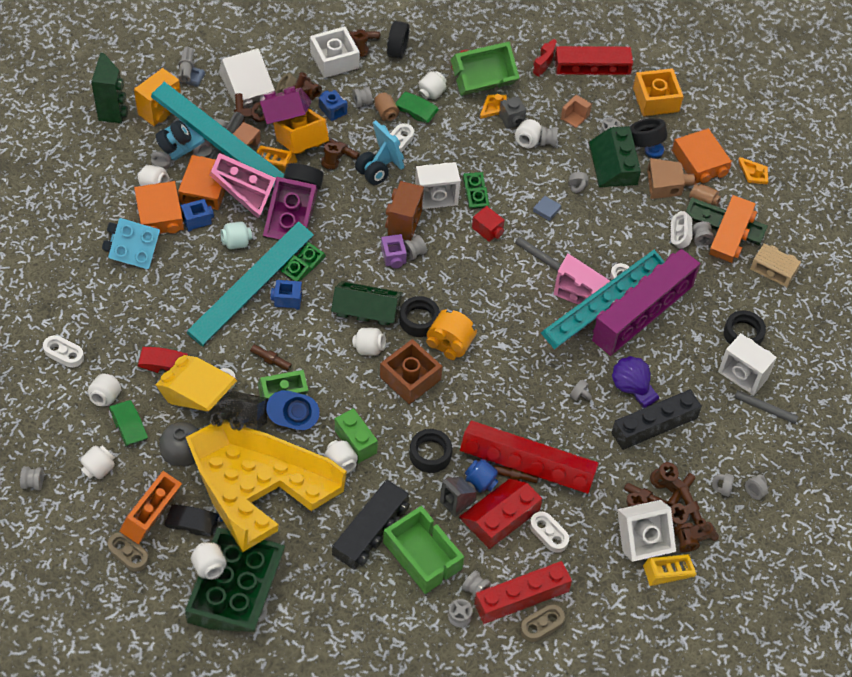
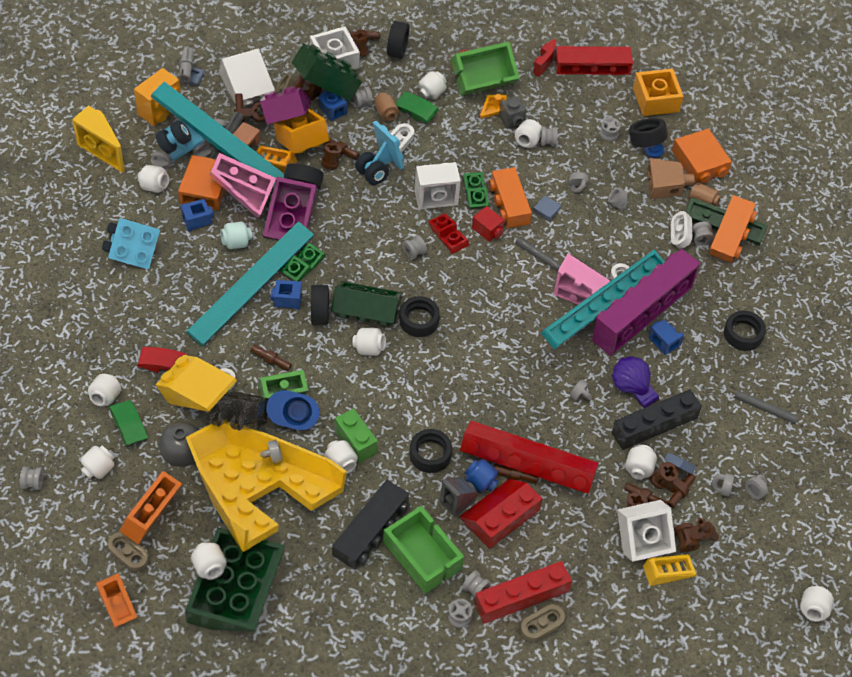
(64, 352): white plate -> none
(97, 137): none -> yellow slope
(108, 91): dark green slope -> none
(116, 600): none -> orange slope
(159, 207): orange brick -> none
(193, 519): black slope -> none
(273, 452): none -> light grey tile
(319, 304): none -> black tyre
(327, 71): none -> dark green brick
(396, 254): medium lavender brick -> none
(404, 210): dark orange brick -> none
(410, 371): dark orange brick -> none
(447, 232): none -> red slope
(451, 334): light orange brick -> none
(510, 197): none -> orange brick
(550, 532): white plate -> none
(576, 111): nougat panel -> none
(615, 158): dark green slope -> none
(618, 198): none -> light grey tile
(641, 461): none -> white head
(665, 336): none -> blue brick
(681, 463): none -> sand blue tile
(682, 512): reddish brown piece -> none
(747, 364): white brick -> none
(754, 171): light orange piece -> none
(775, 265): tan brick -> none
(816, 603): none -> white head

